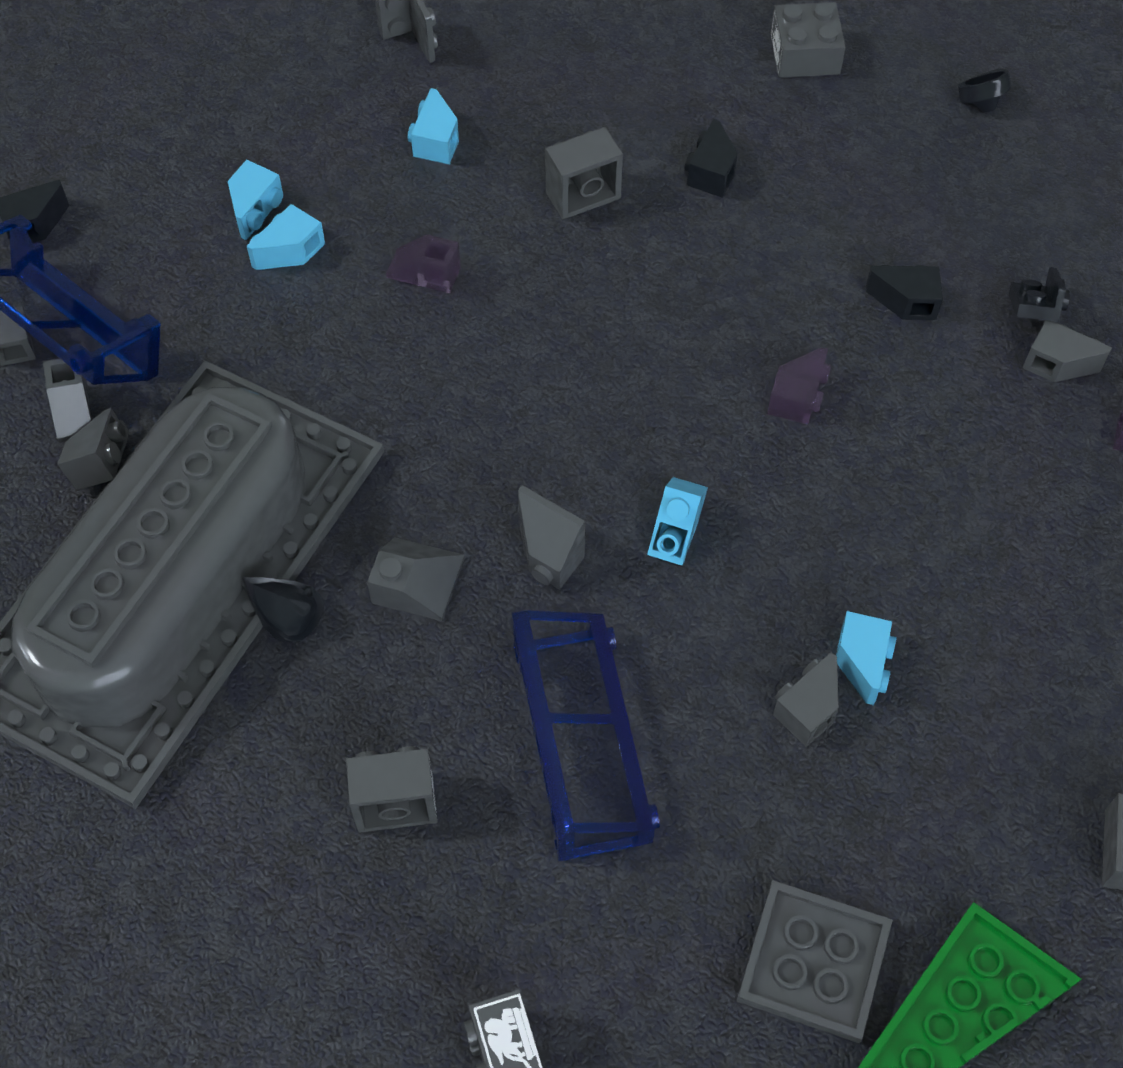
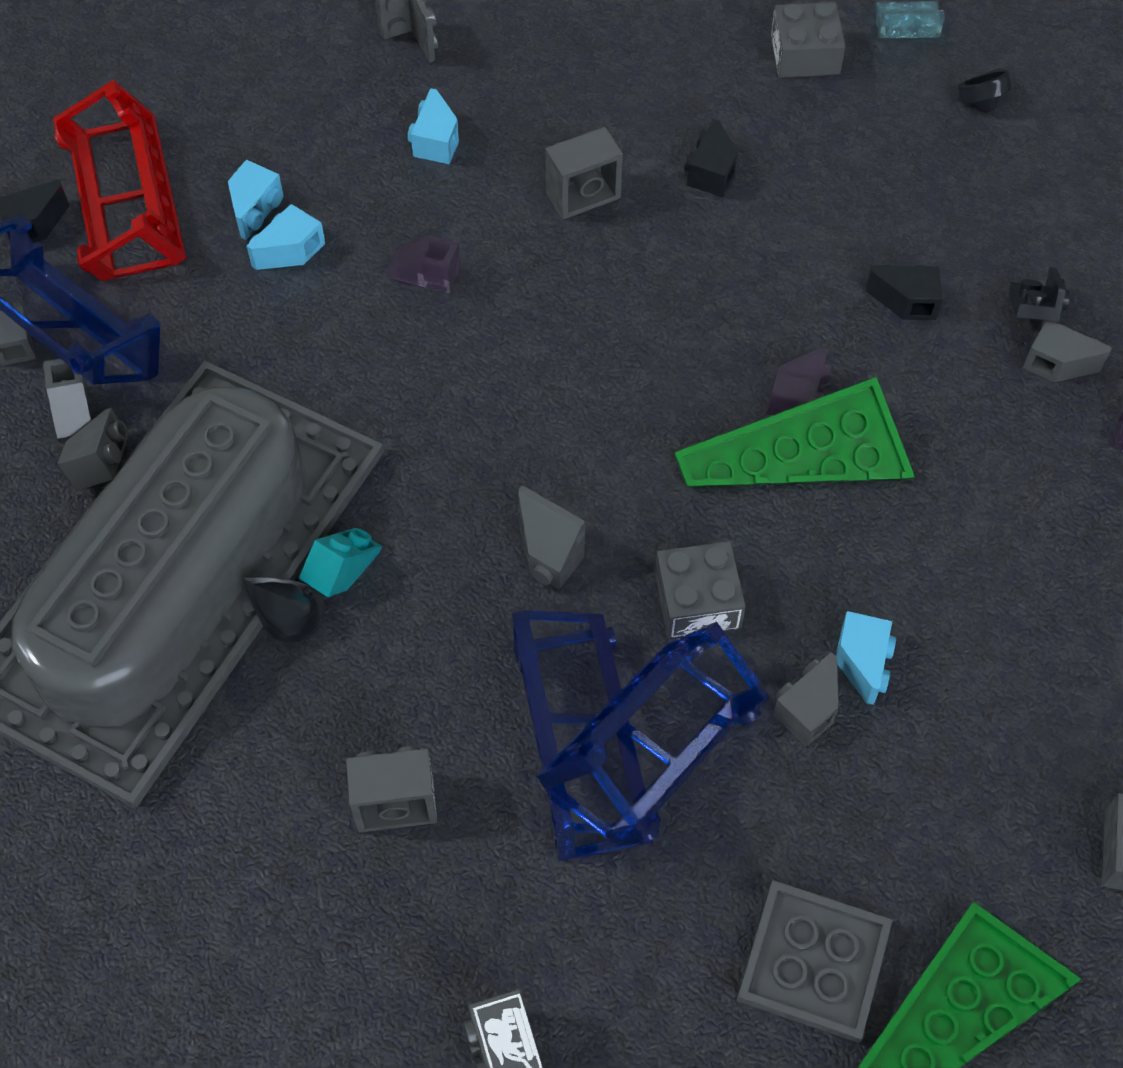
(159, 223): none -> red windscreen
(338, 560): none -> teal slope
(414, 578): dark grey slope -> none
(586, 750): none -> clear blue windscreen
(677, 520): medium azure slope -> none
(699, 588): none -> dark grey brick
(821, 441): none -> green wing
(909, 19): none -> clear light blue bracket

